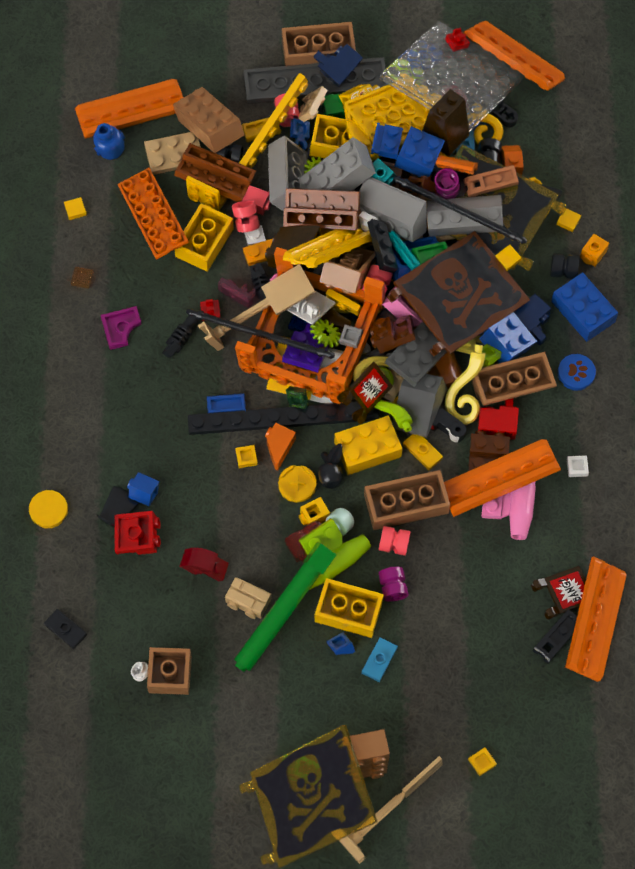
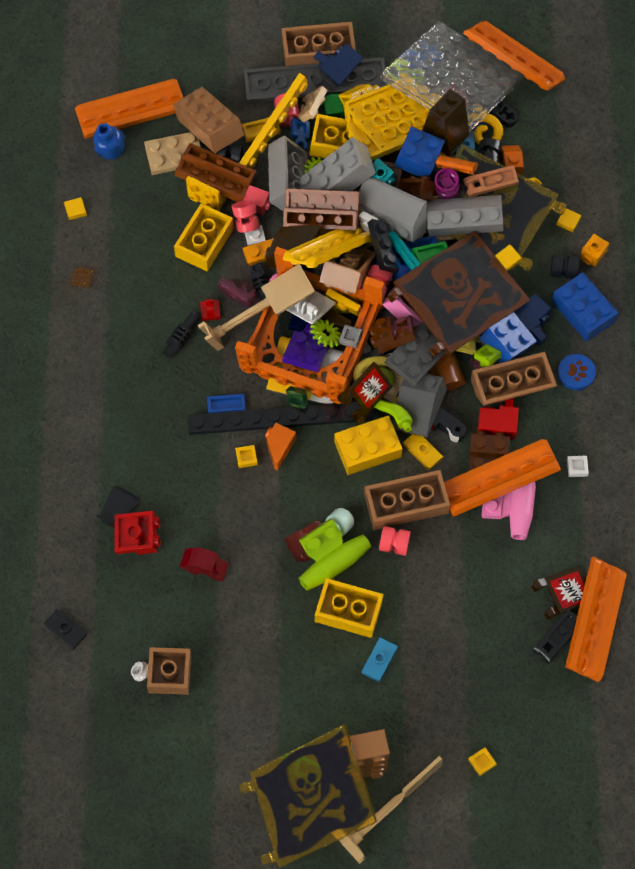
(48, 509): yellow tile -> none
(119, 325): magenta tile -> none
(143, 489): blue brick -> none
(153, 213): orange plate -> none
(200, 315): black hose -> none
(247, 598): tan brick -> none
(297, 483): yellow tile -> none
(314, 507): yellow brick -> none
(314, 565): green brick -> none
(330, 472): black piece -> none
(341, 644): blue slope -> none
(387, 141): blue plate -> none
(393, 586): magenta wheel -> none
(457, 40): red tile -> none
(475, 365): light yellow plant -> none
(513, 235): black hose -> none

